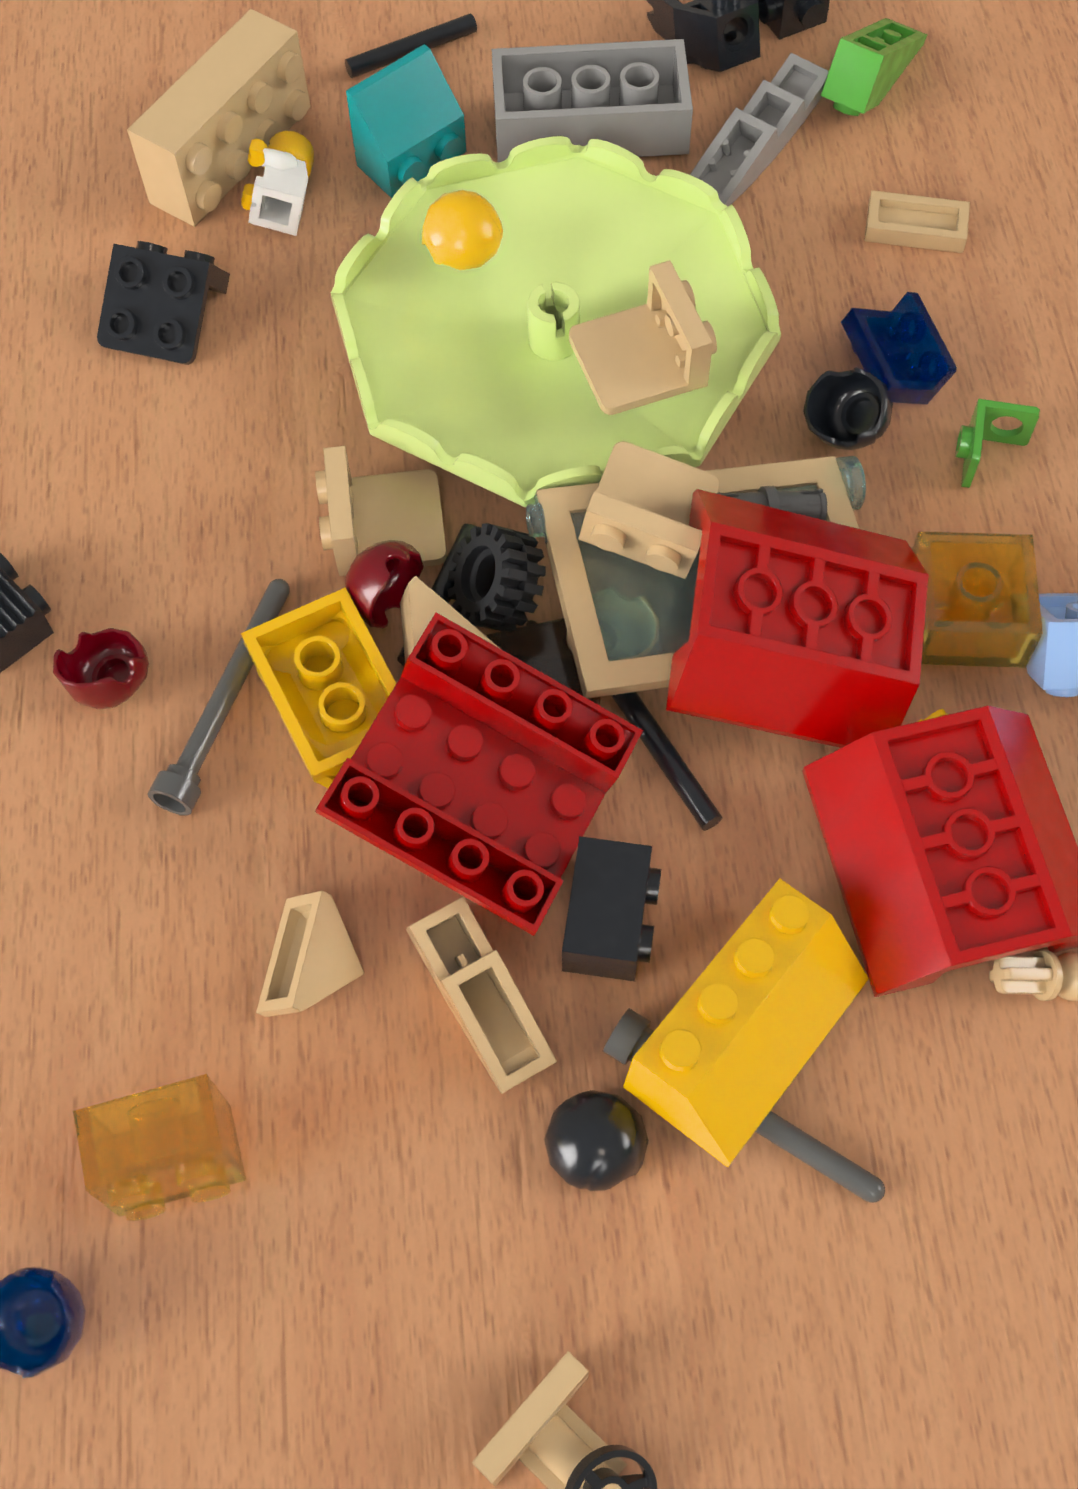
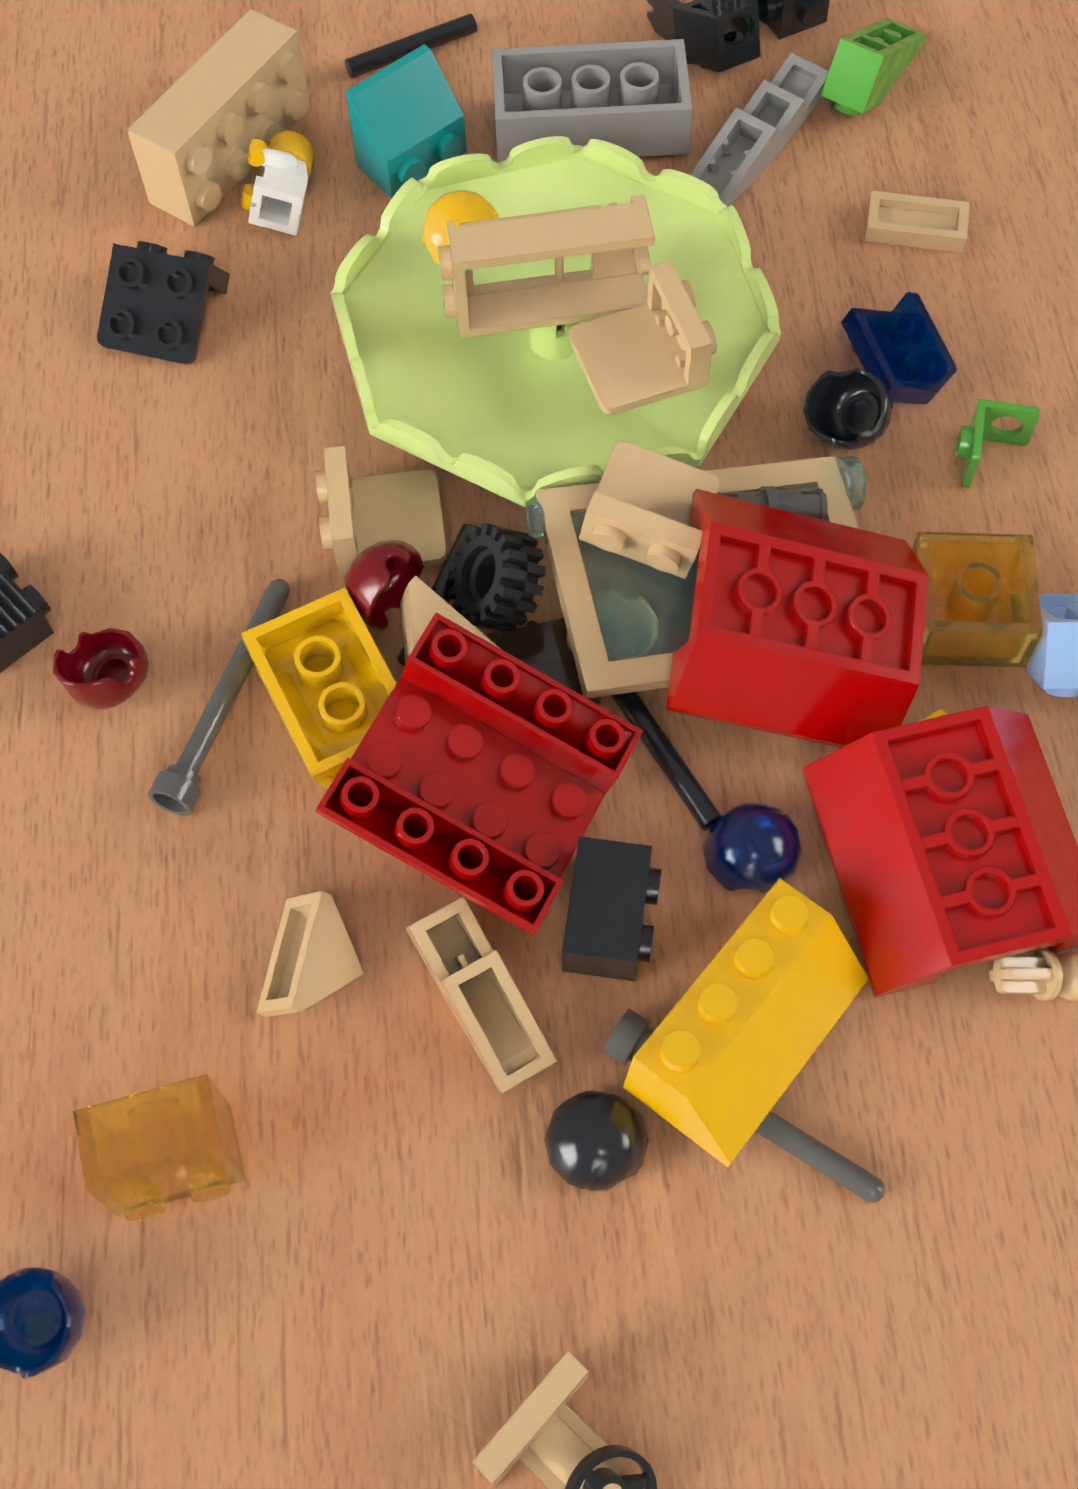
(619, 259): none -> tan door
(752, 847): none -> clear blue hair

